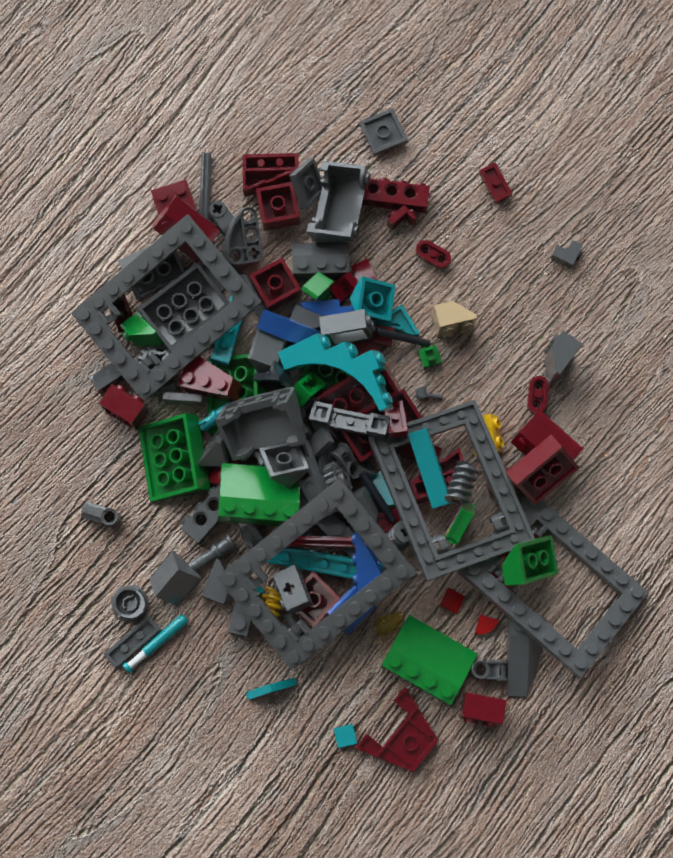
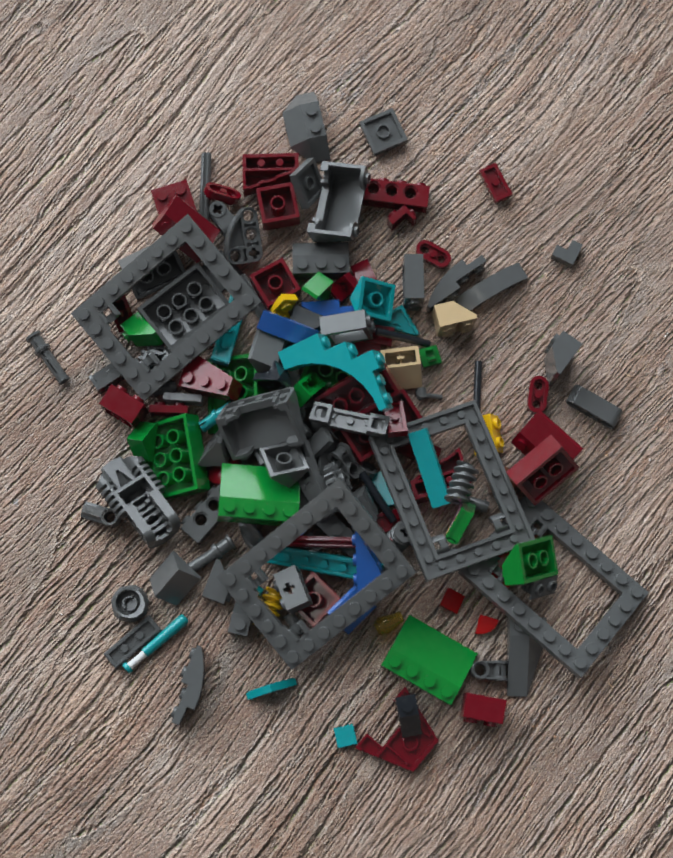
(42, 350): none -> dark grey pin
(137, 494): none -> dark grey connector
(143, 440): none -> green slope
(162, 409): none -> dark red plate
(194, 678): none -> dark grey slope
(222, 193): none -> dark red plate
(284, 304): none -> yellow slope
(306, 128): none -> dark grey wedge
(404, 366): none -> tan slope
(408, 715): none -> black slope
(413, 281): none -> dark grey window
(448, 286): none -> dark grey slope
(477, 382): none -> black bar
(481, 505): none -> dark grey pin
(492, 286): none -> dark grey slope
(541, 587): none -> dark grey hinge
(594, 406): none -> dark grey beam

